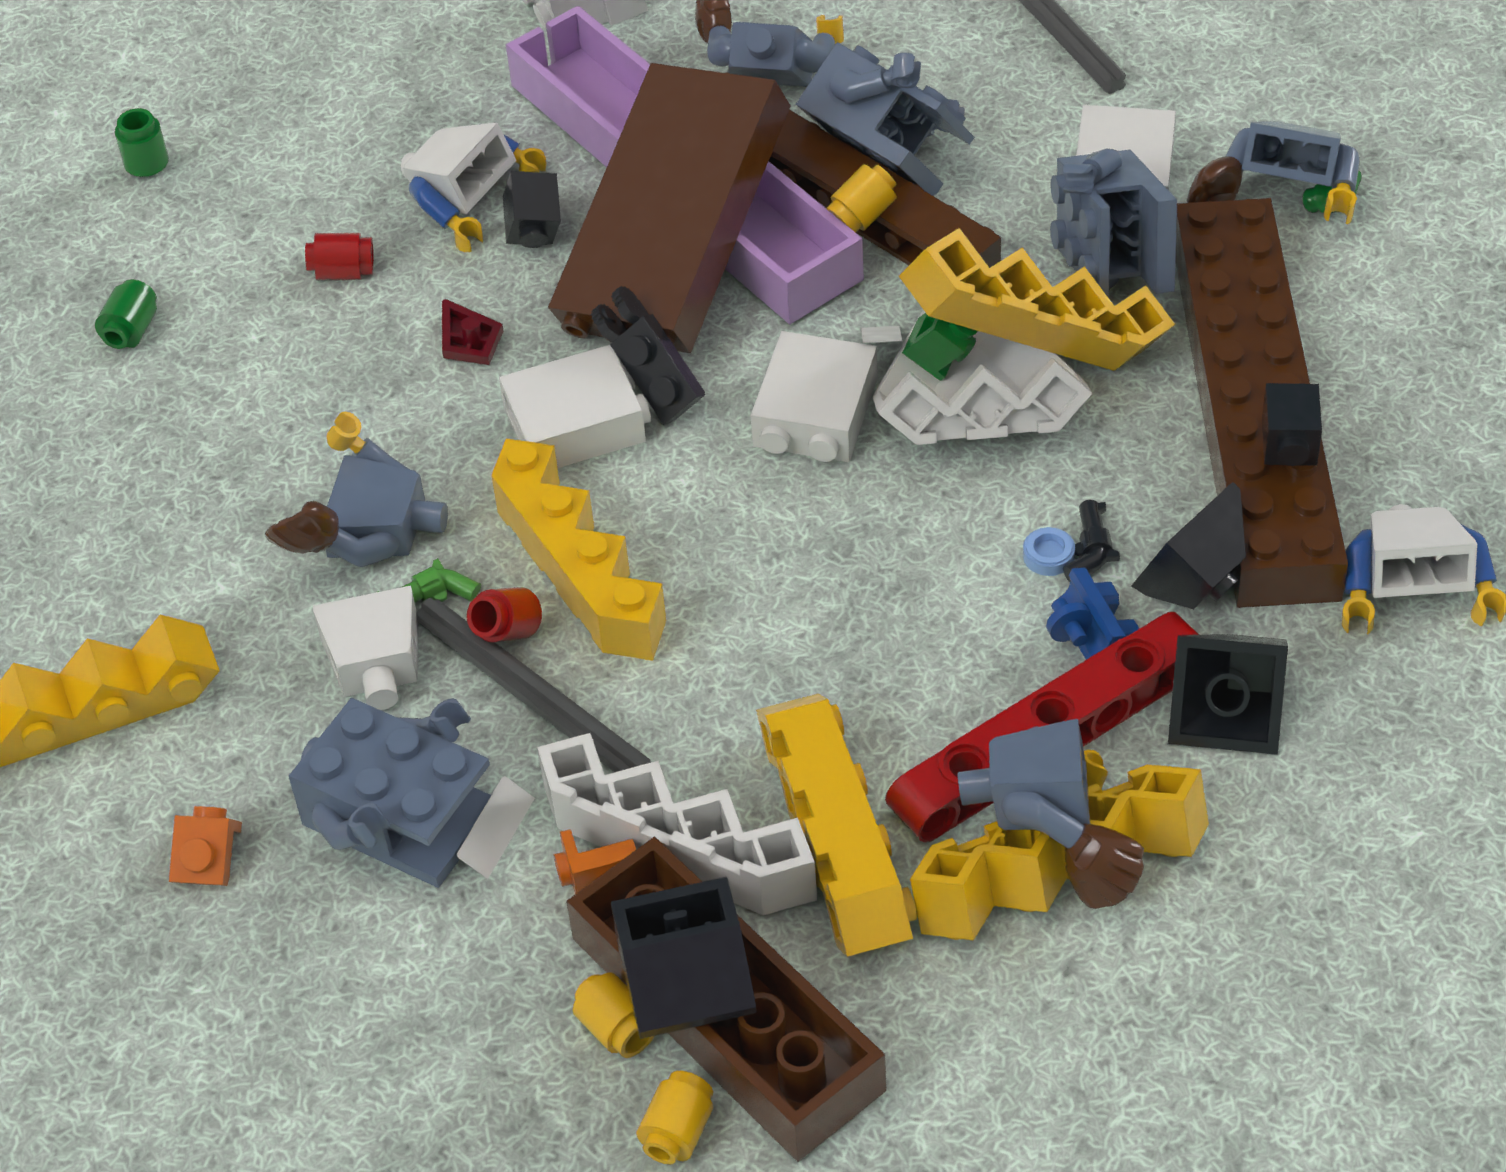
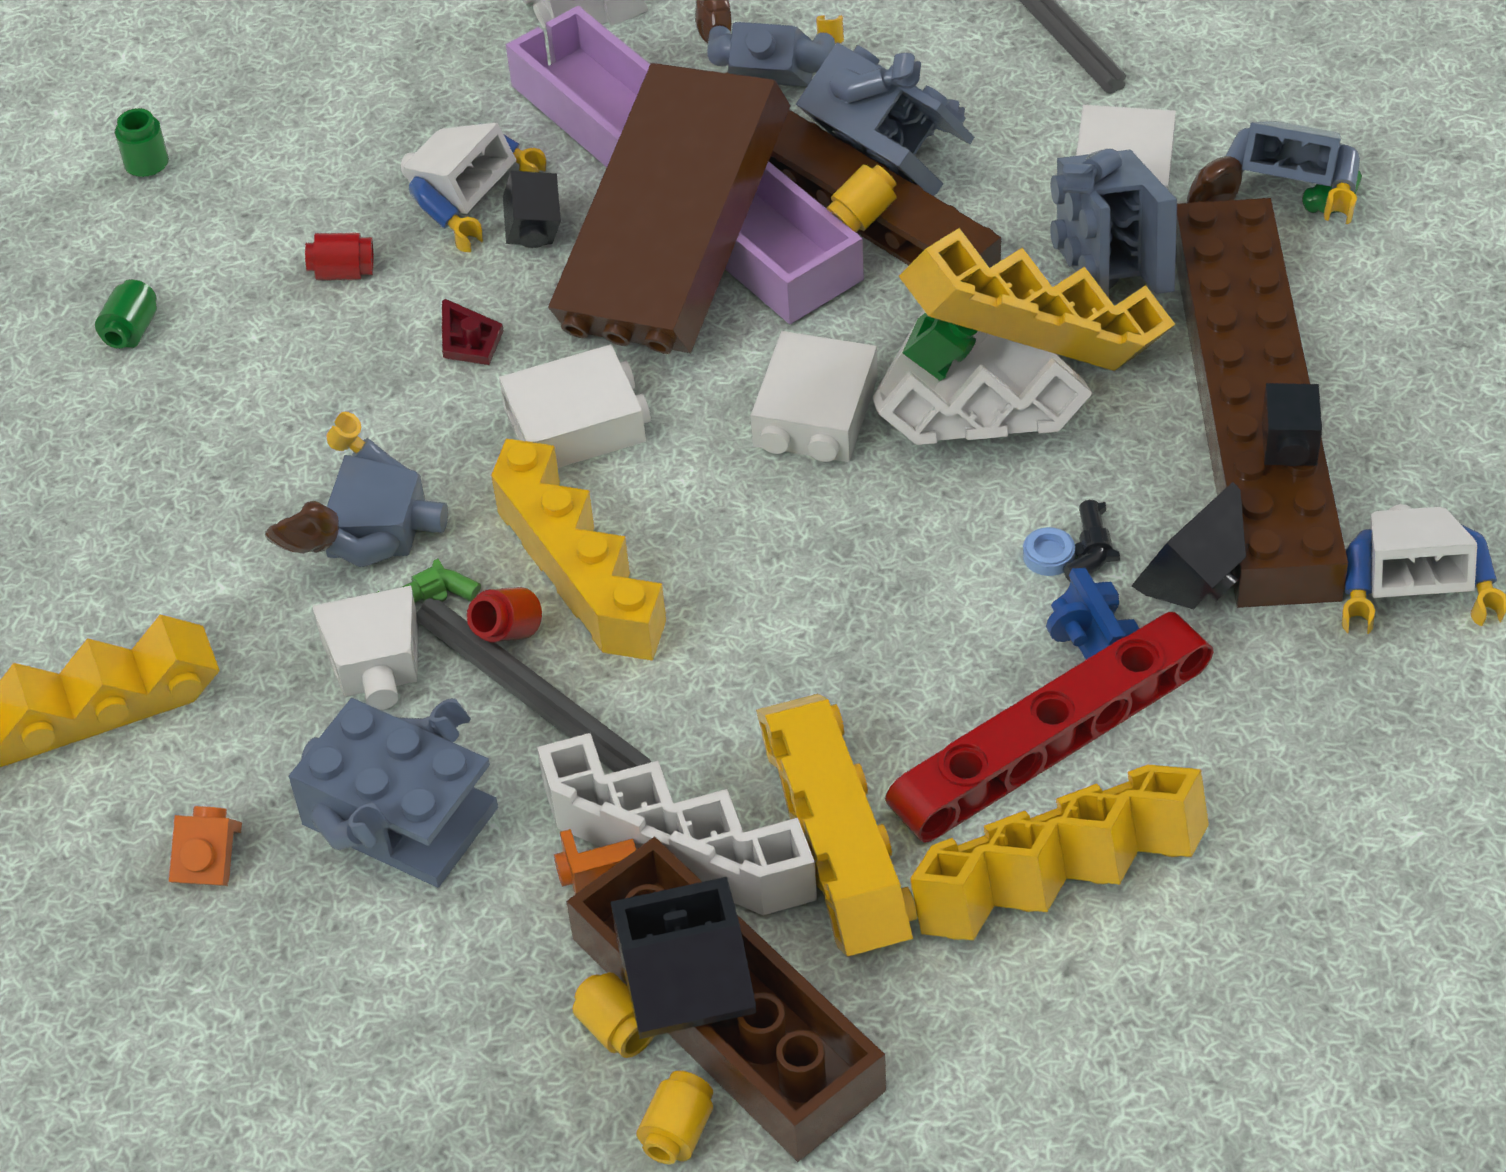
(495, 827): white sticker -> none
(648, 356): black hinge -> none
(881, 334): white sticker -> none
(1042, 785): sand blue torso -> none
(1228, 692): black slope -> none

